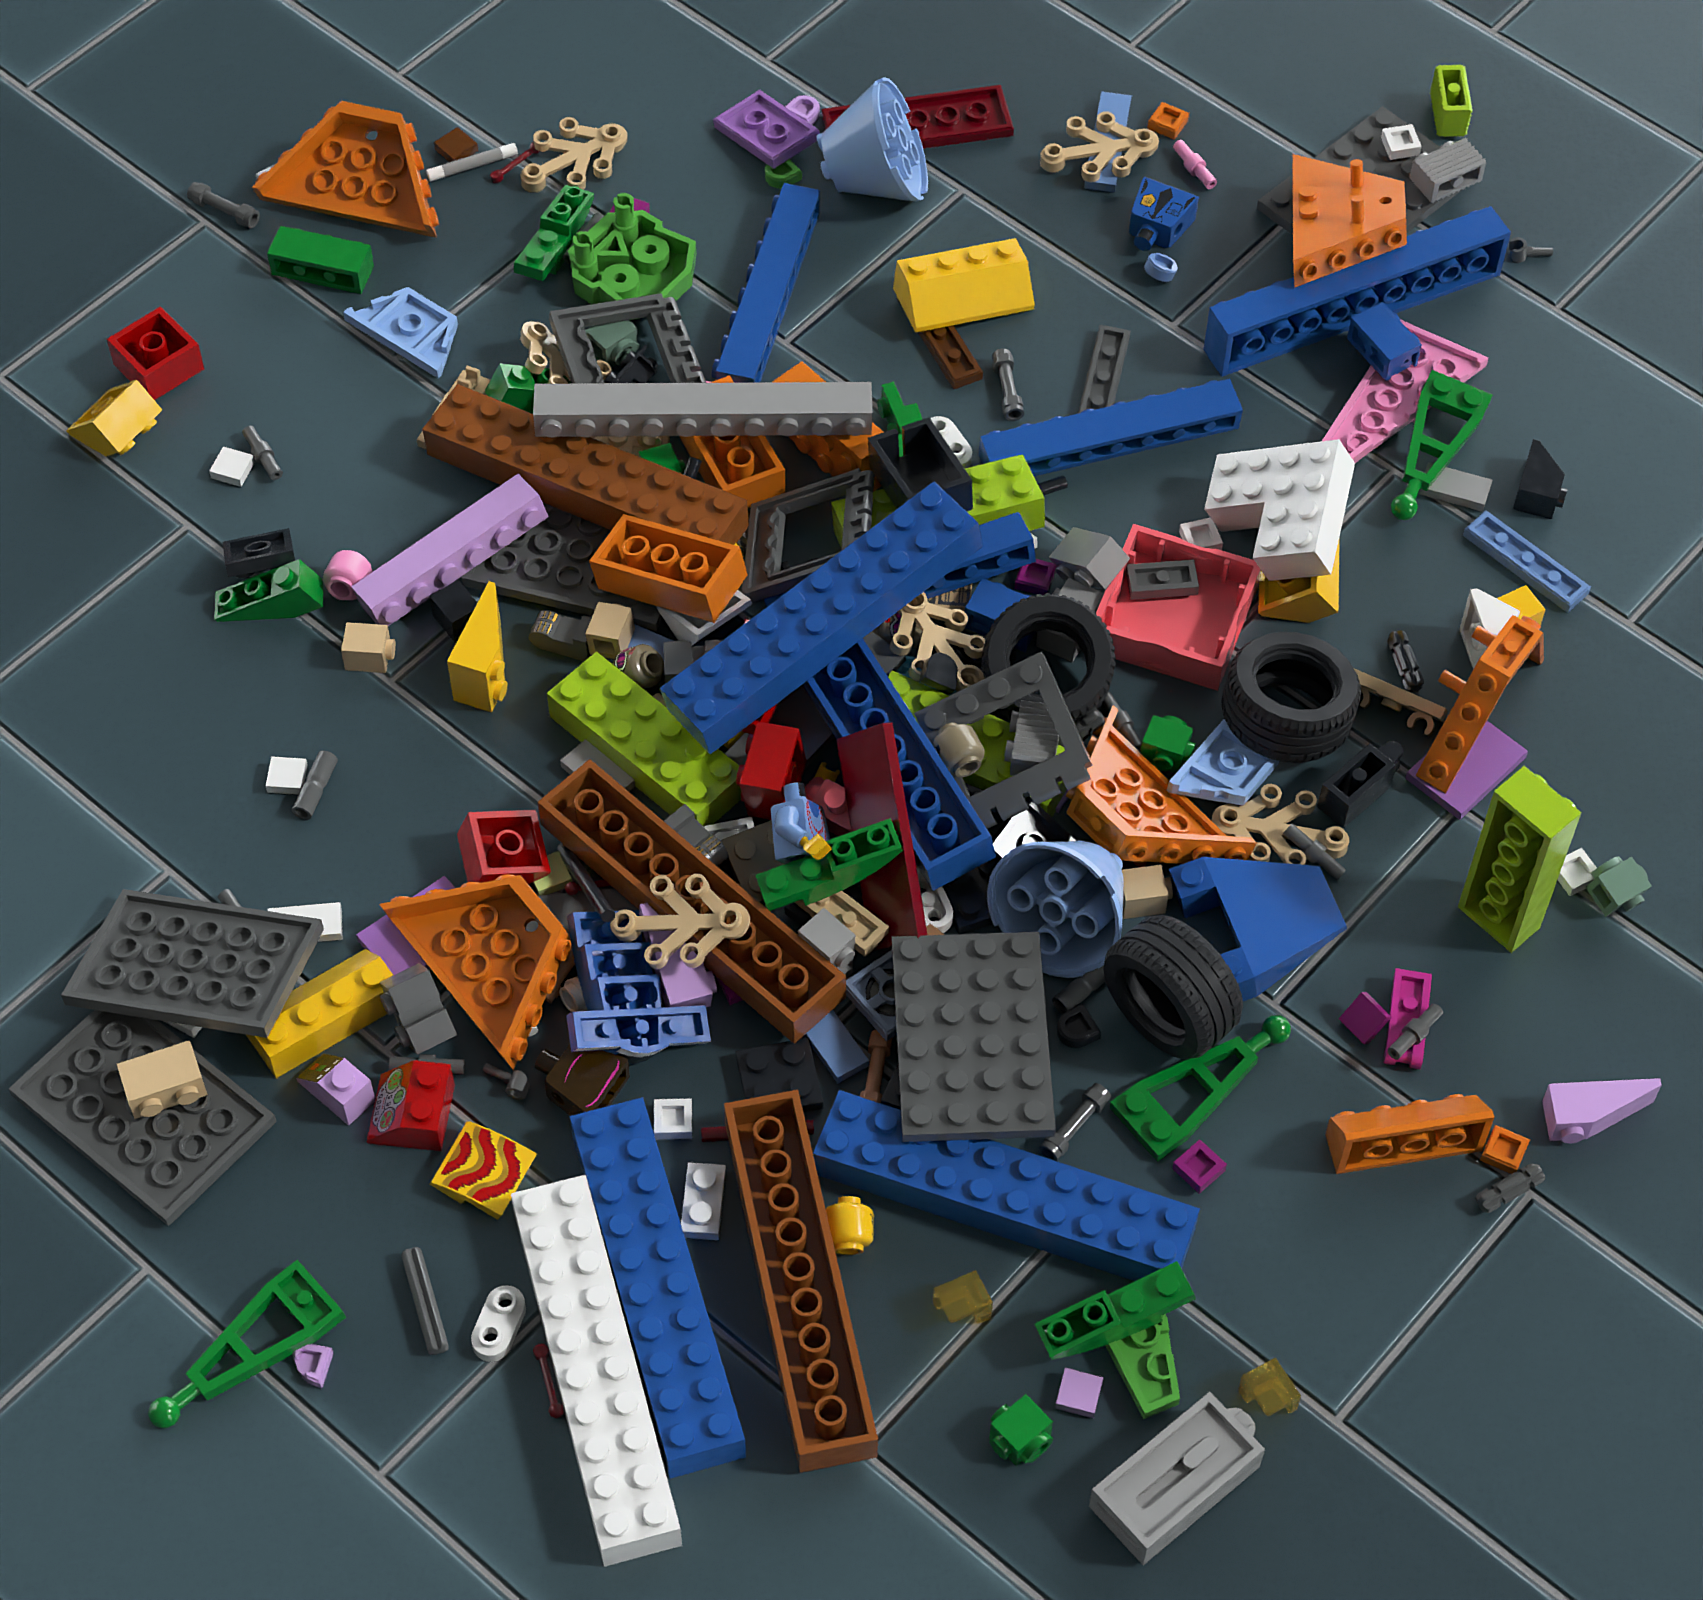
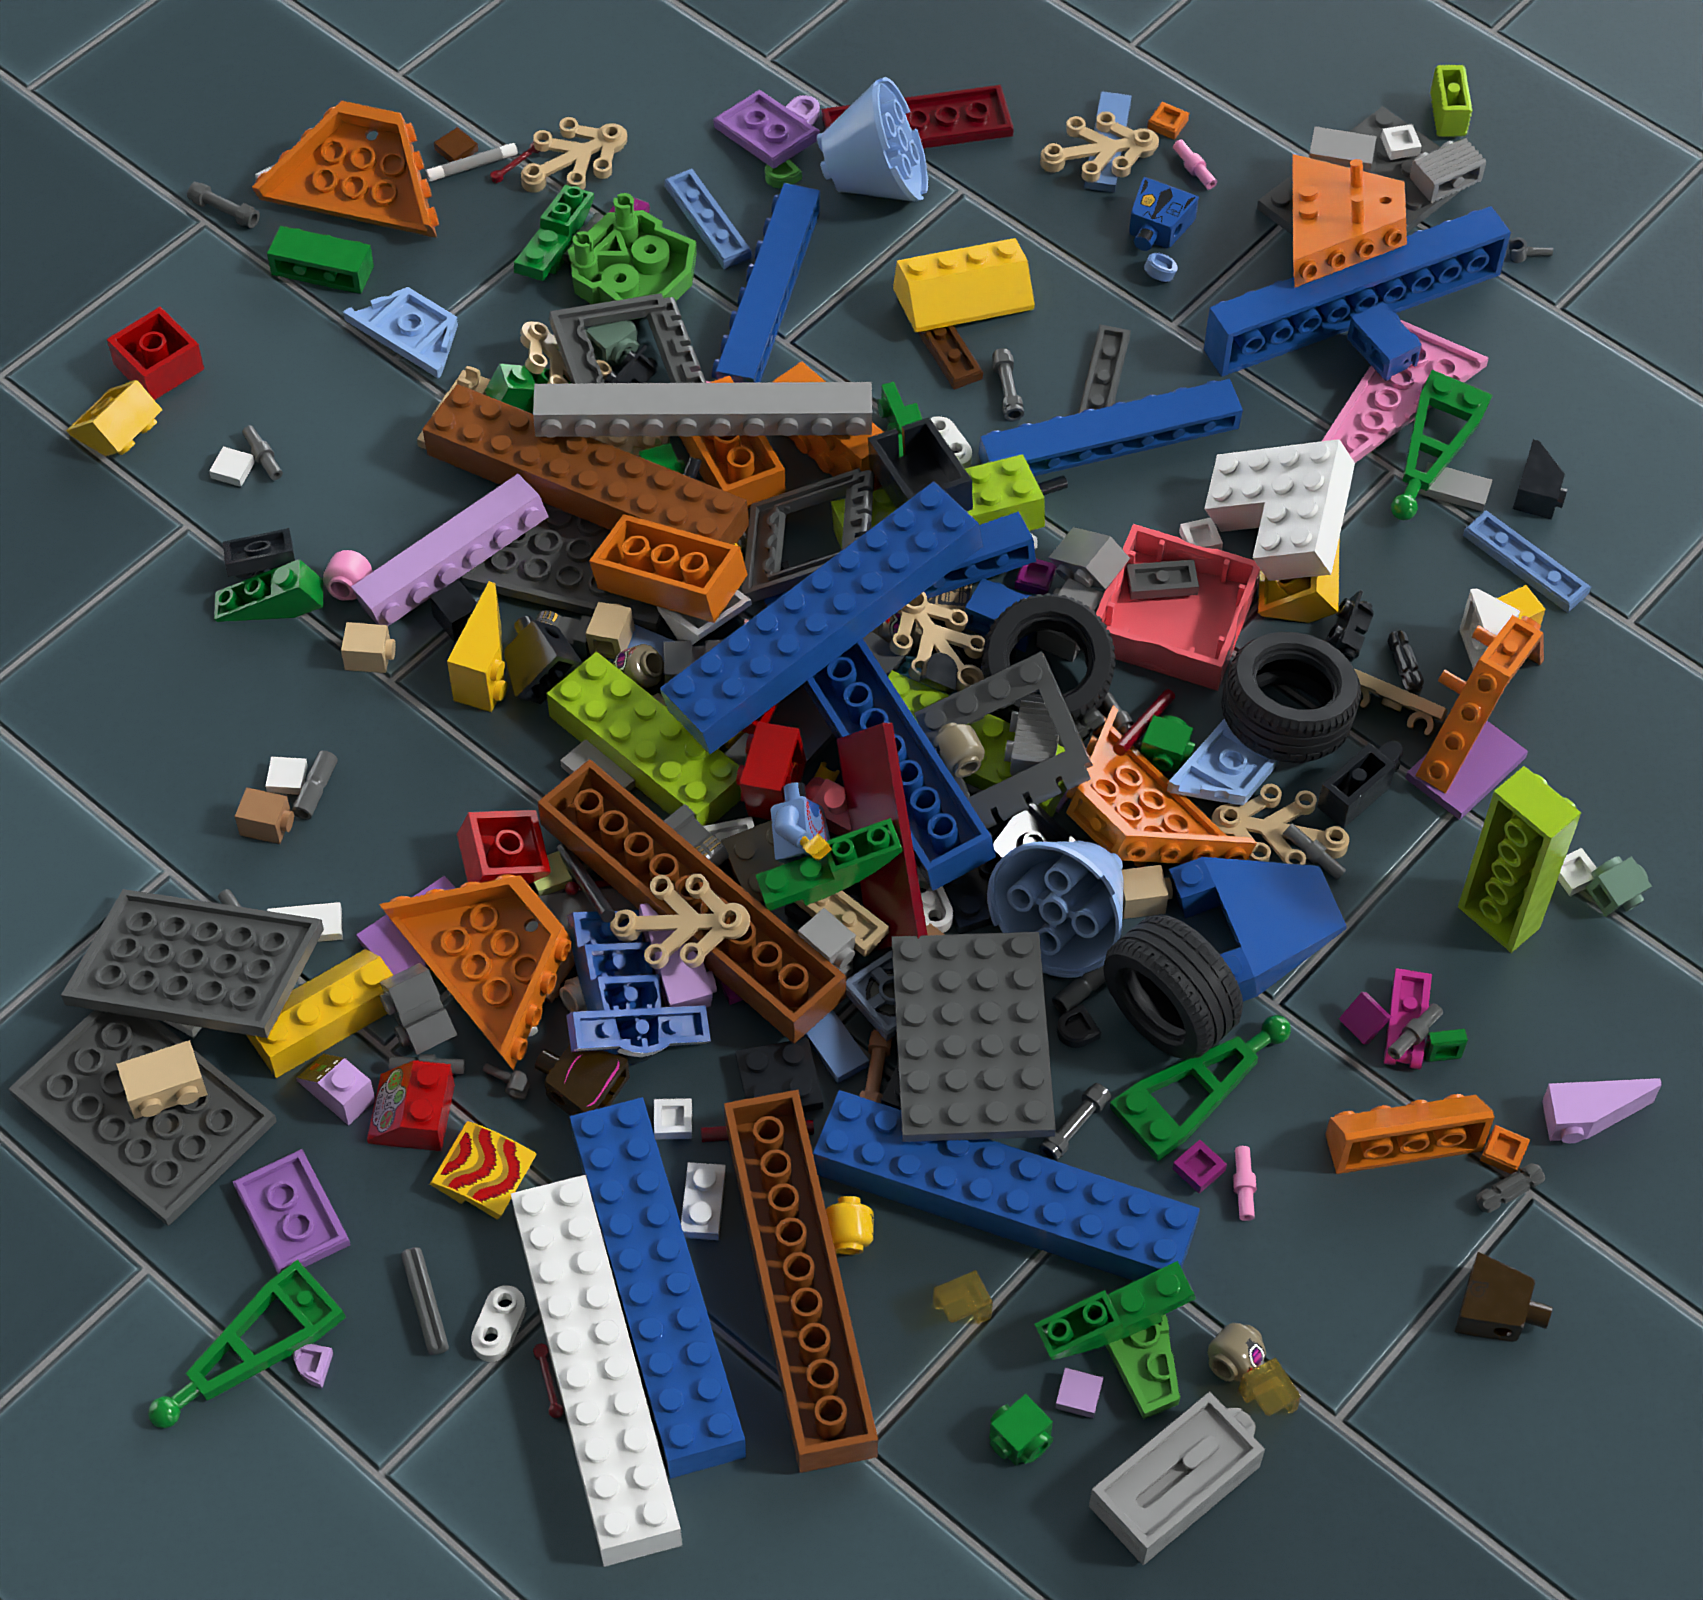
(264, 815): none -> medium nougat brick
(291, 1212): none -> medium lavender tile
(538, 659): none -> torso
(708, 218): none -> medium blue tile
(1143, 722): none -> dark red bar
(1236, 1351): none -> dark tan head
(1244, 1183): none -> bright pink bar
(1342, 147): none -> light grey brick
(1351, 616): none -> black hinge
(1445, 1045): none -> green tile
(1499, 1302): none -> dark brown torso

